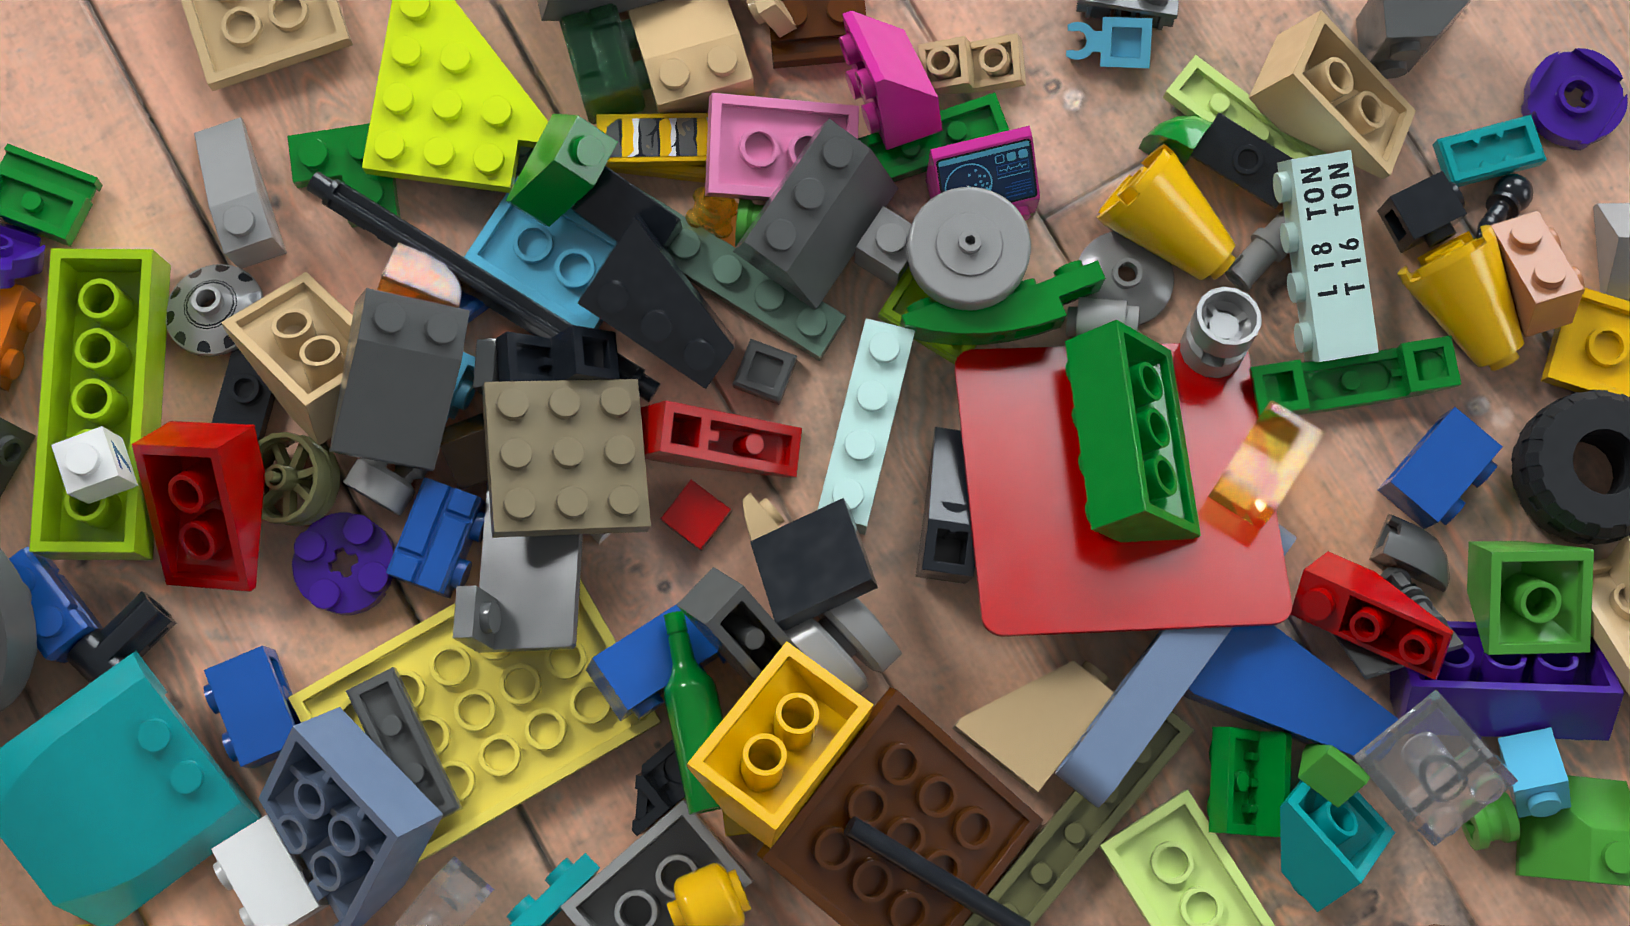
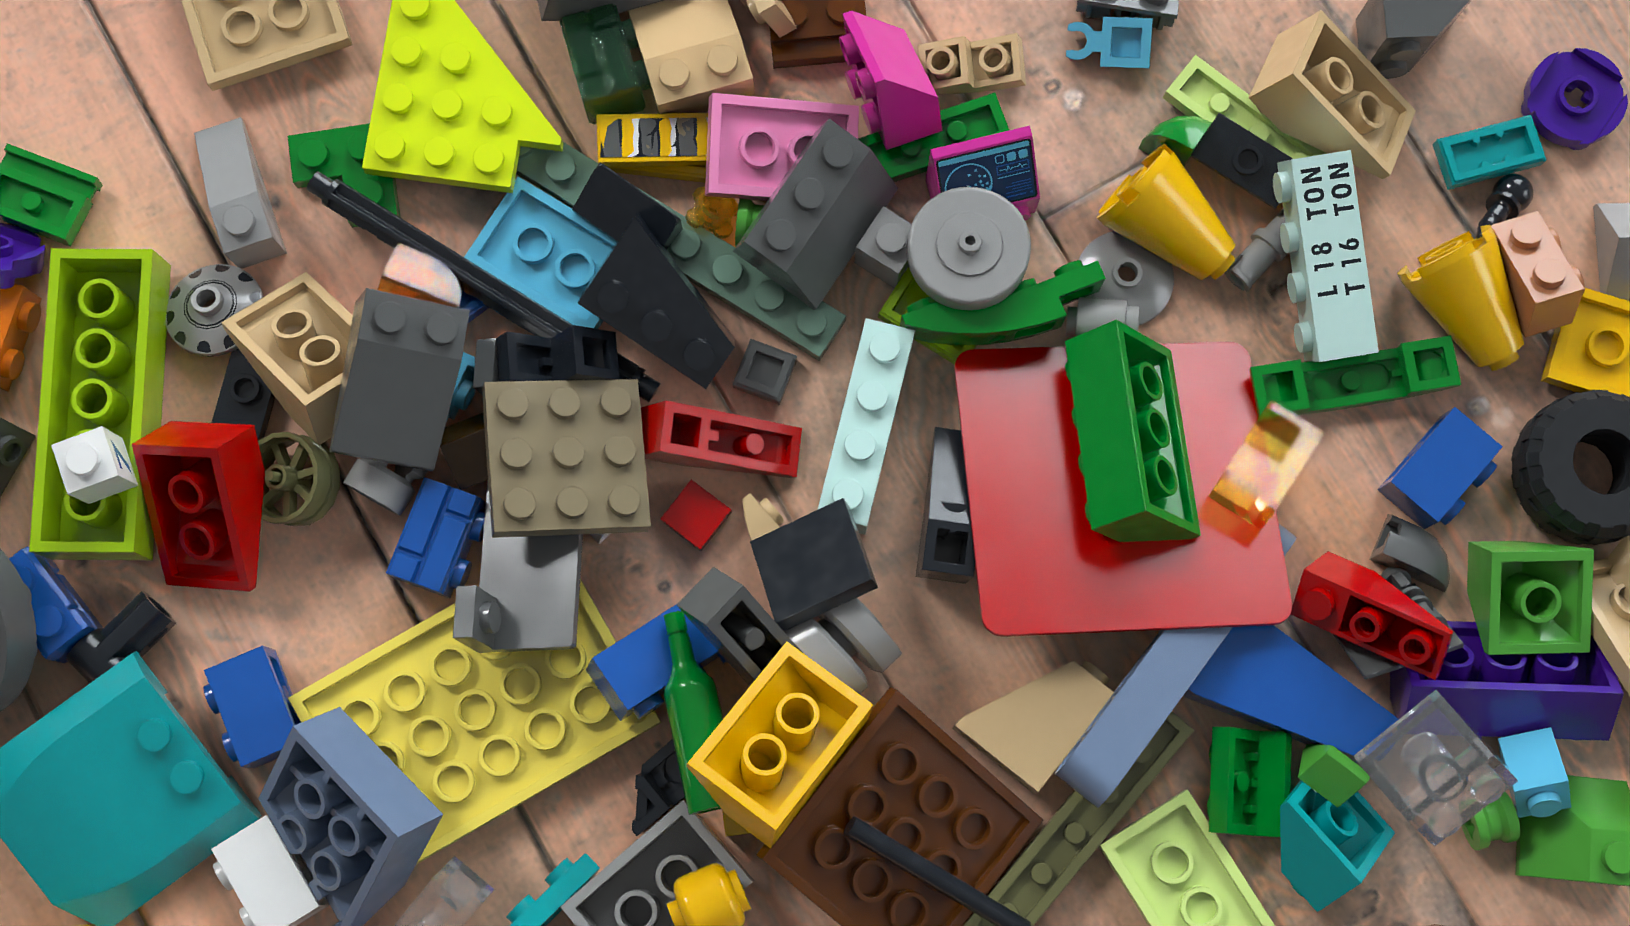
(318, 549): dark purple plate -> none
(398, 731): dark grey tile -> none
(561, 168): green slope -> none
(1220, 332): light grey wheel -> none
(1423, 212): black brick -> none

